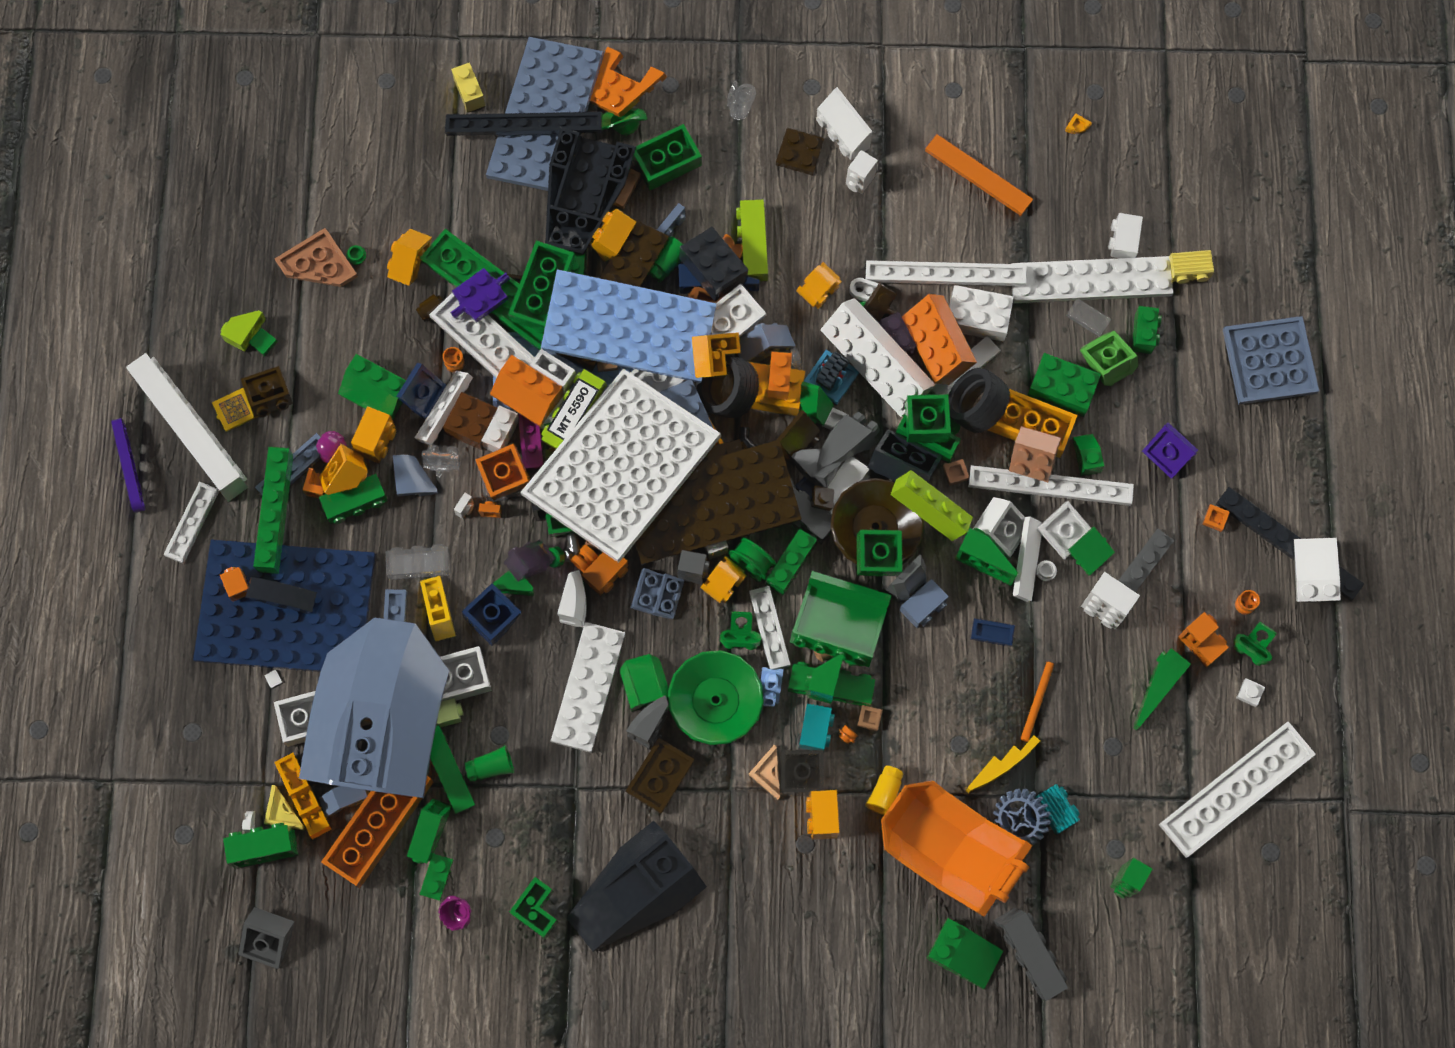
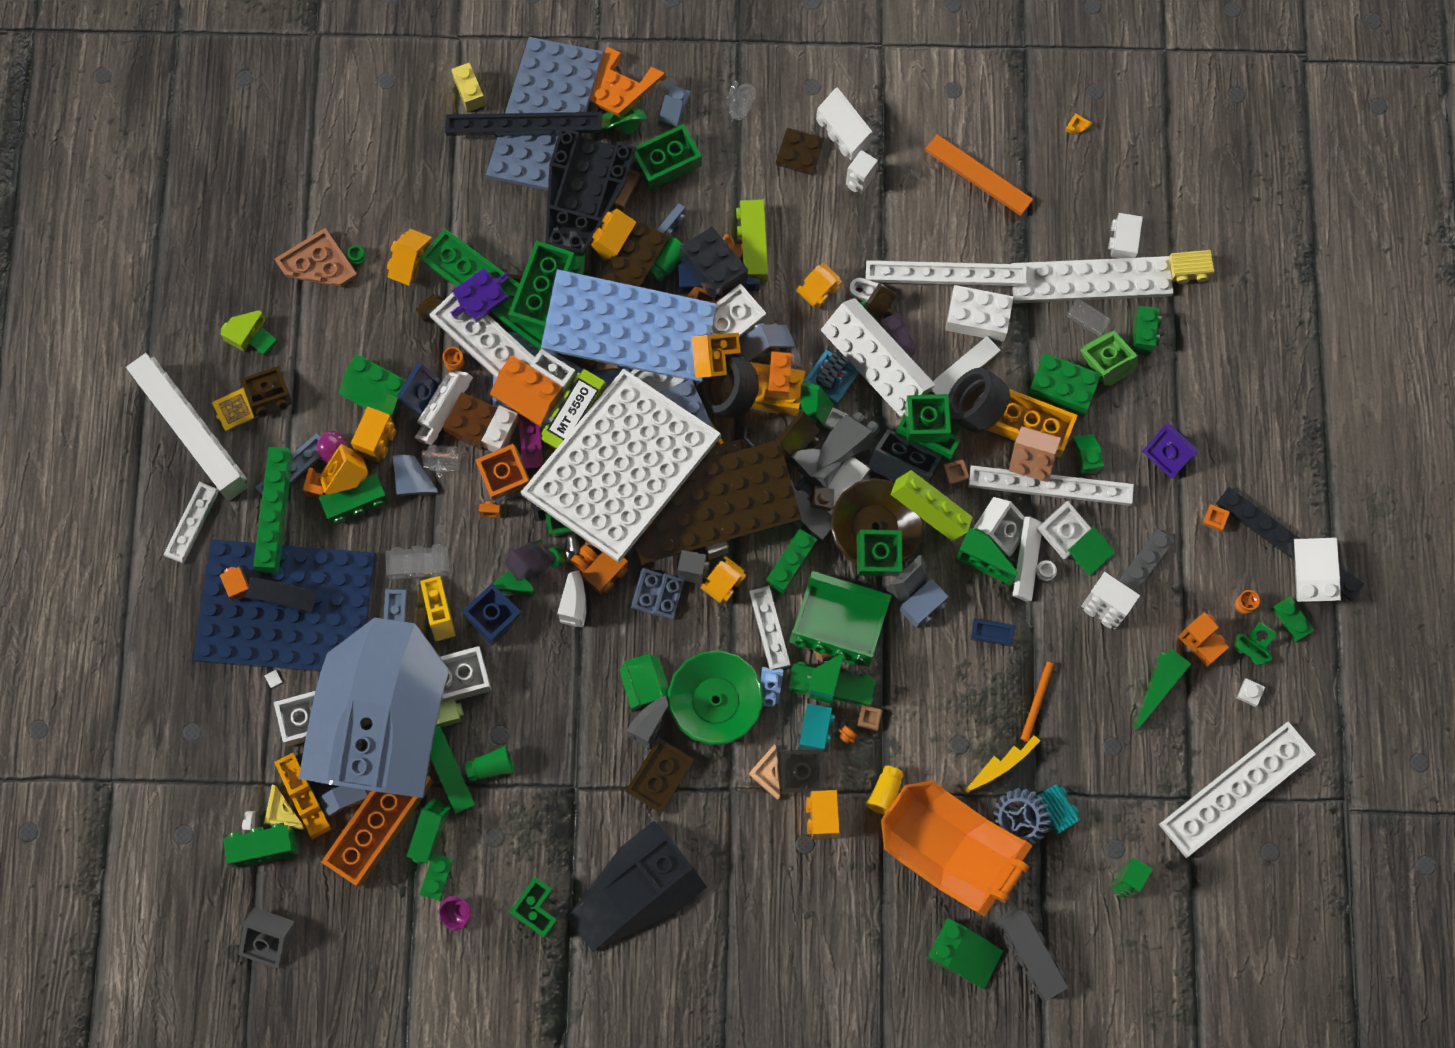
(128, 465): dark purple beam -> none
(440, 400): none -> white tile
(464, 506): white plate -> none
(588, 687): white plate -> none
(674, 106): none -> sand blue slope
(740, 636): green bracket -> none
(752, 559): green wheel -> none
(939, 339): orange brick -> none
(1270, 360): sand blue plate -> none
(1292, 619): none -> green plate

